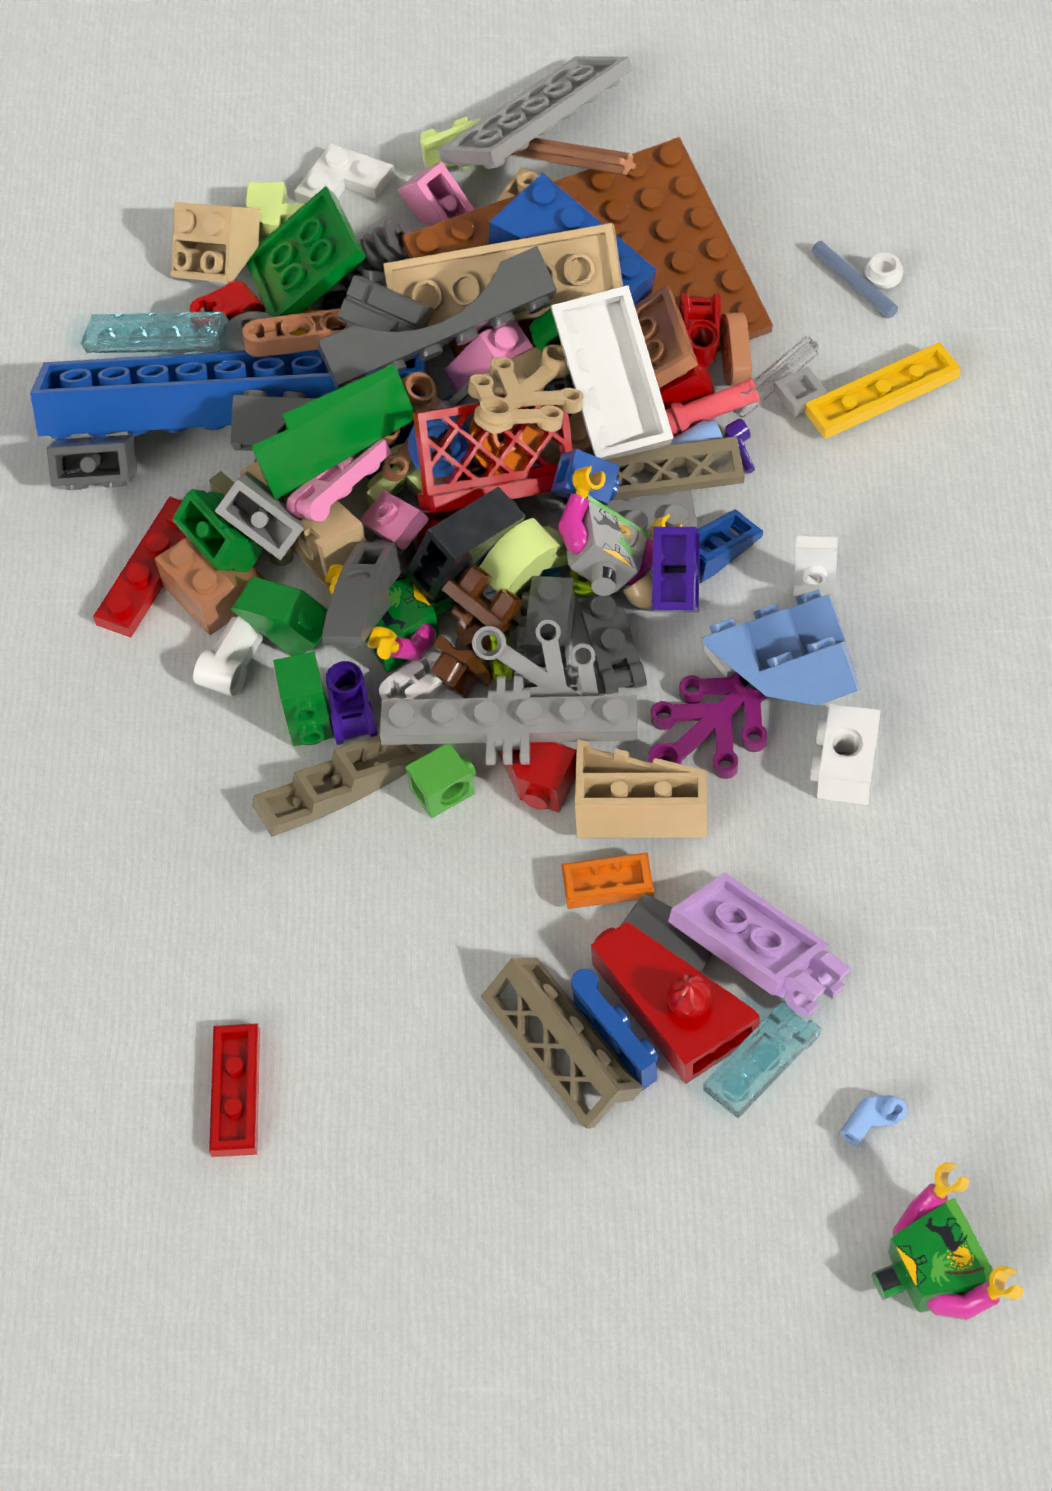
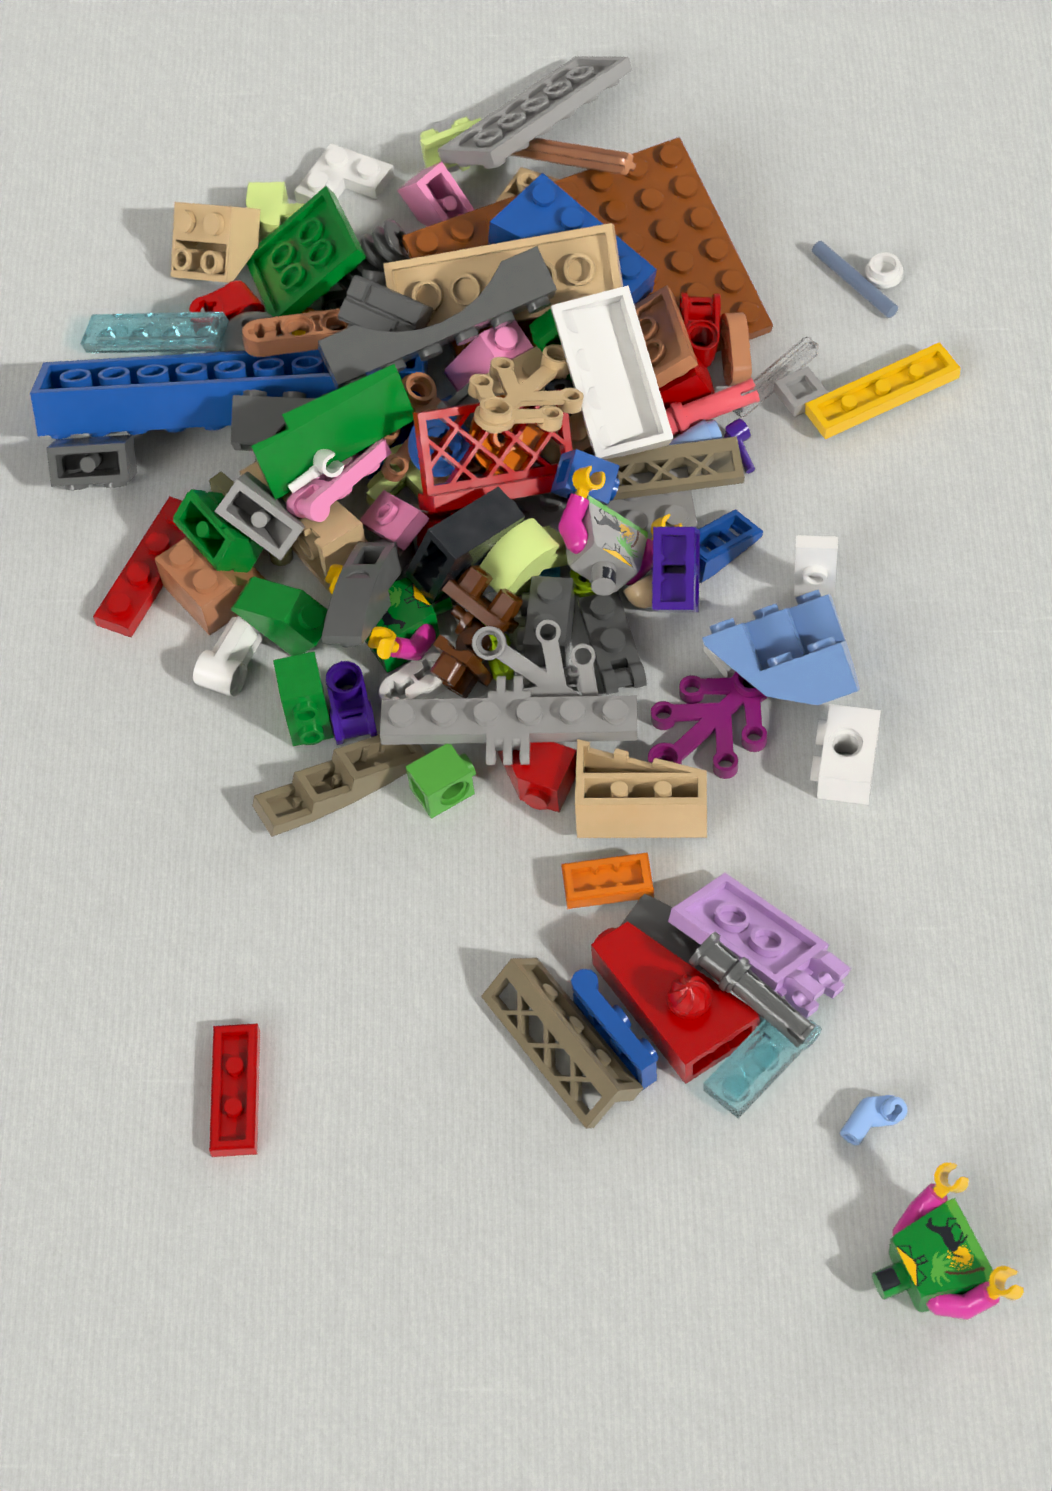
(319, 467): none -> white hand
(735, 976): none -> dark grey pin

